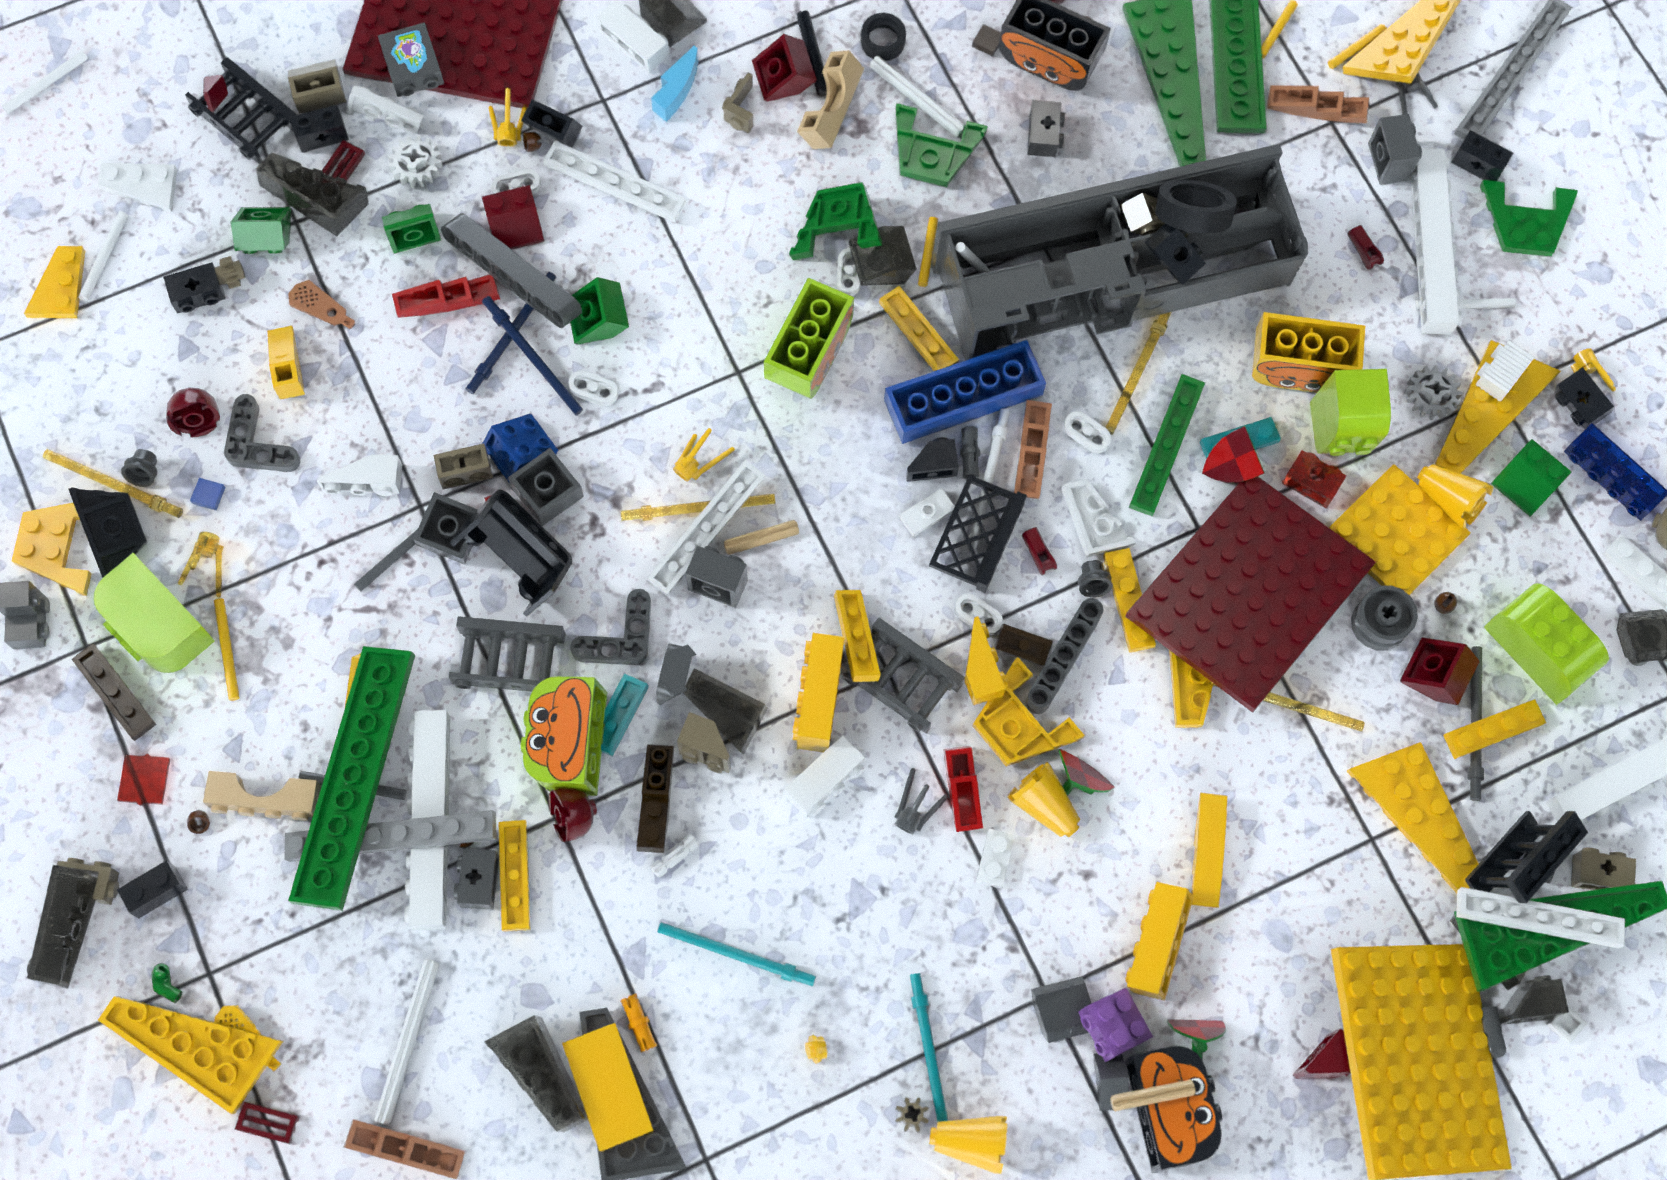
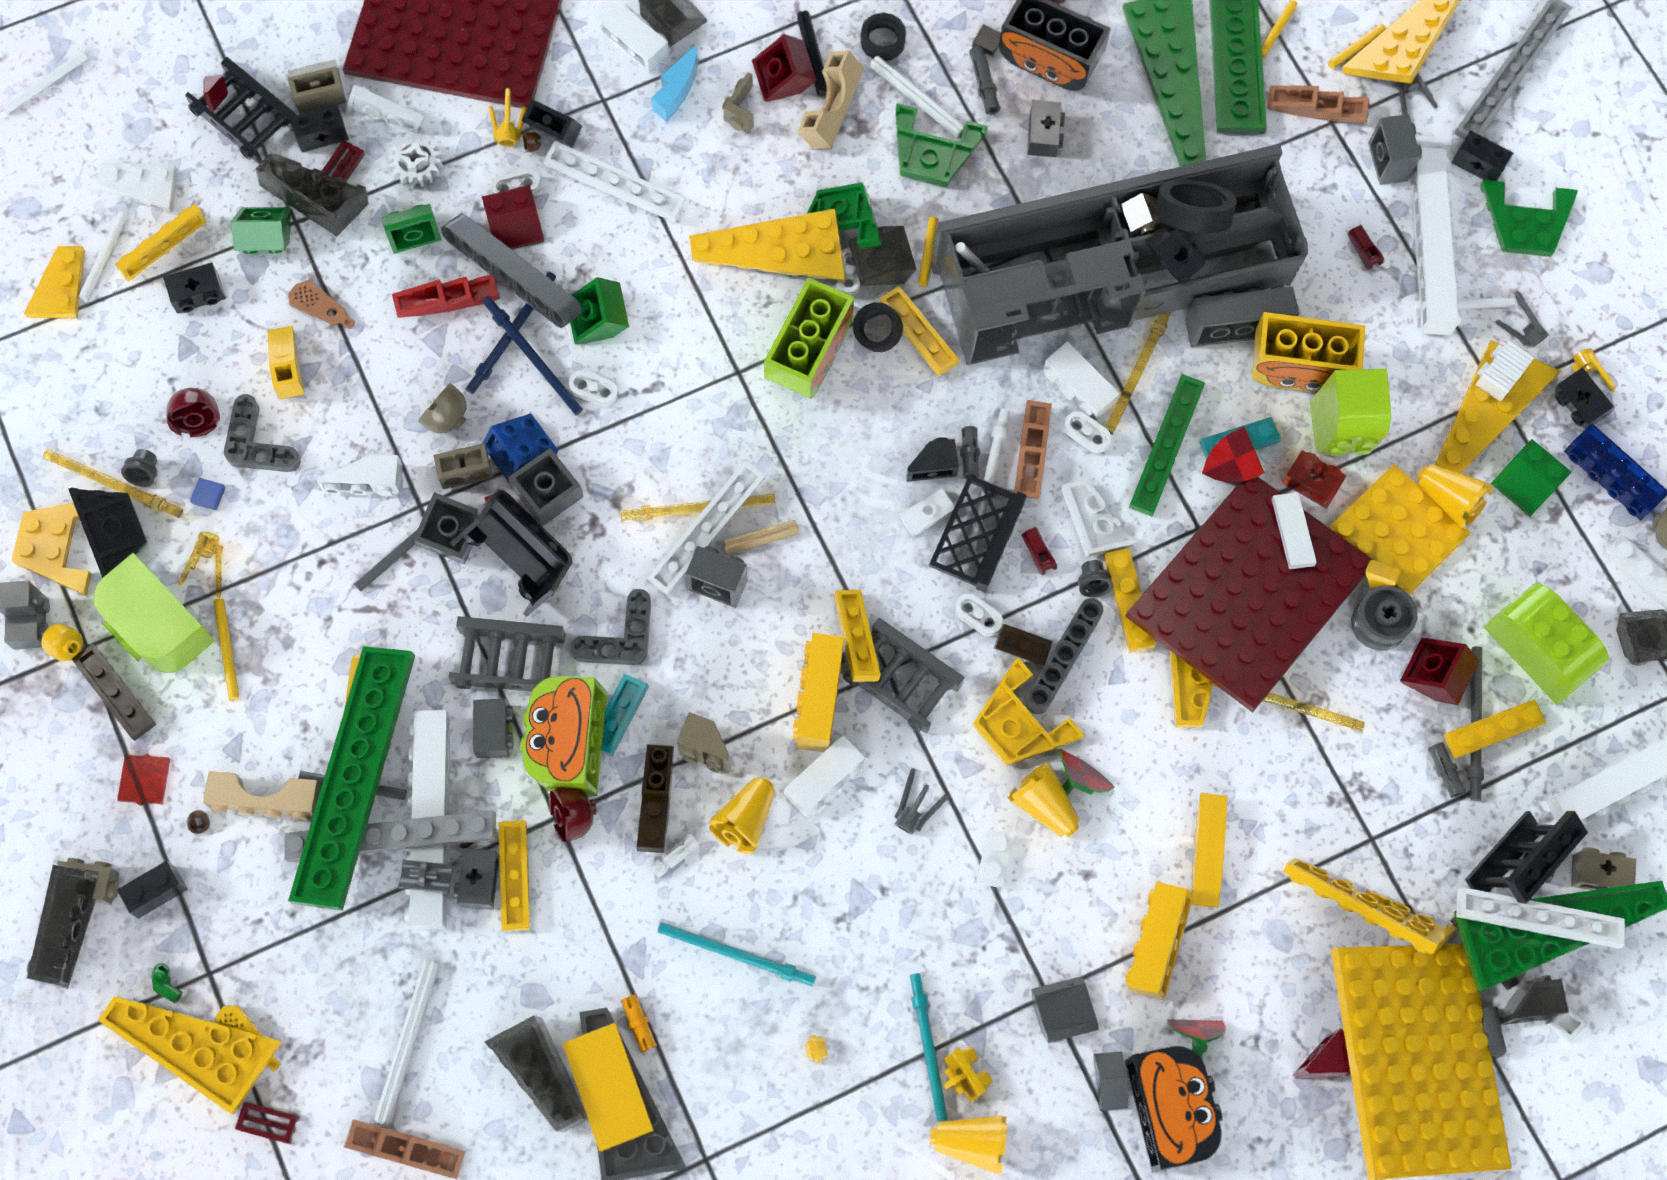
(62, 642): none -> yellow head
(161, 242): none -> yellow plate
(230, 272): dark tan gear -> none
(411, 60): dark grey panel -> none
(426, 876): none -> dark grey hips
(445, 411): none -> dark tan cylinder
(491, 728): none -> dark grey brick
(674, 672): dark grey slope -> none
(687, 466): yellow plant -> none
(731, 710): clear smoke wedge -> none
(744, 816): none -> yellow cone
(786, 246): none -> yellow wing
(863, 315): none -> black tyre
(909, 1122): dark tan gear -> none
(963, 788): red slope -> none
(963, 1076): none -> yellow hips
(964, 391): blue brick -> none
(982, 674): yellow slope -> none
(987, 89): none -> dark grey pin
(1080, 381): none -> white brick
(1115, 1024): medium lavender plate -> none
(1152, 1095): tan axle -> none
(1235, 315): none -> dark grey brick
(1294, 530): none -> white tile
(1374, 907): none -> yellow wing
(1381, 574): none -> yellow slope
(1418, 806): yellow wing -> none
(1435, 391): light grey gear -> none
(1440, 600): reddish brown hinge -> none
(1455, 786): none -> dark grey pin
(1533, 332): none -> dark grey plant

